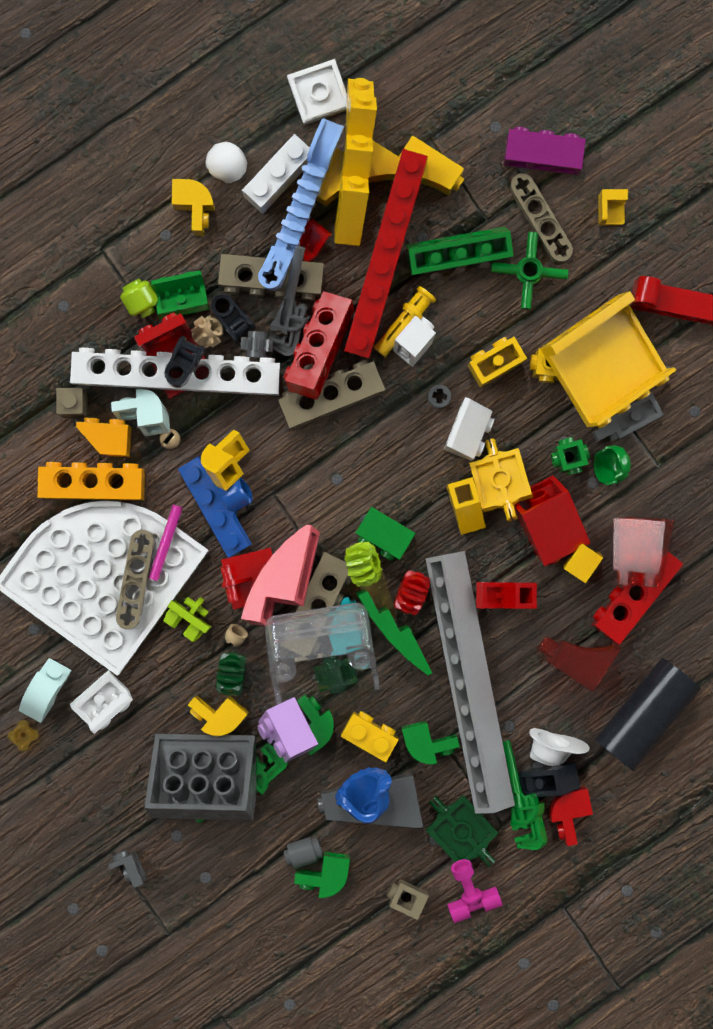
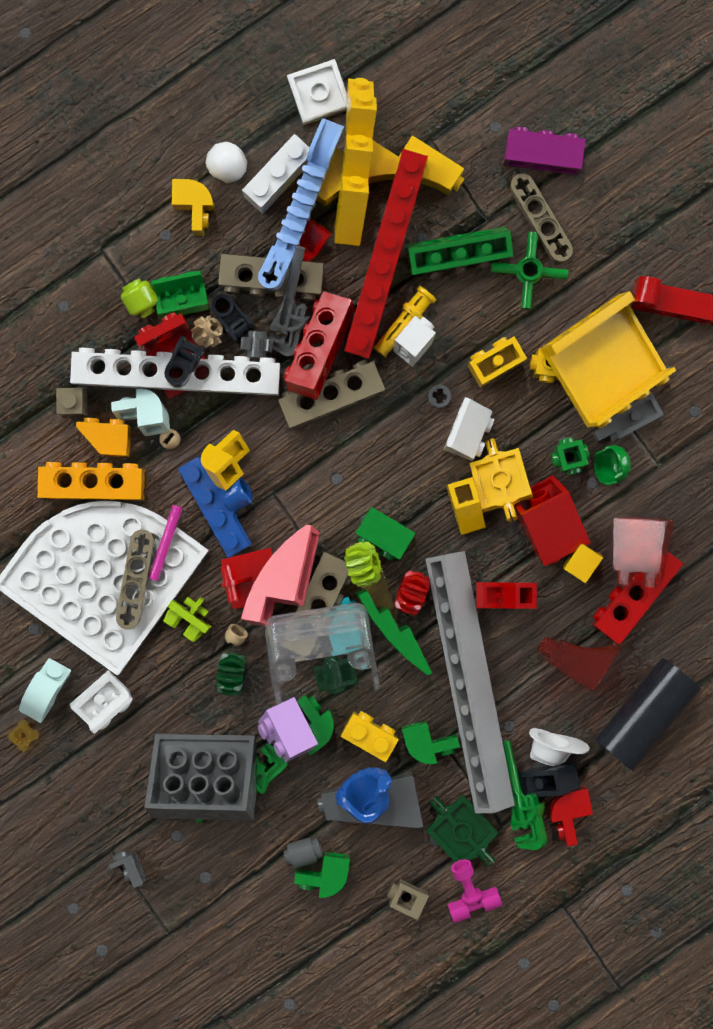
(221, 721): yellow brick -> none
(612, 207): yellow panel -> none

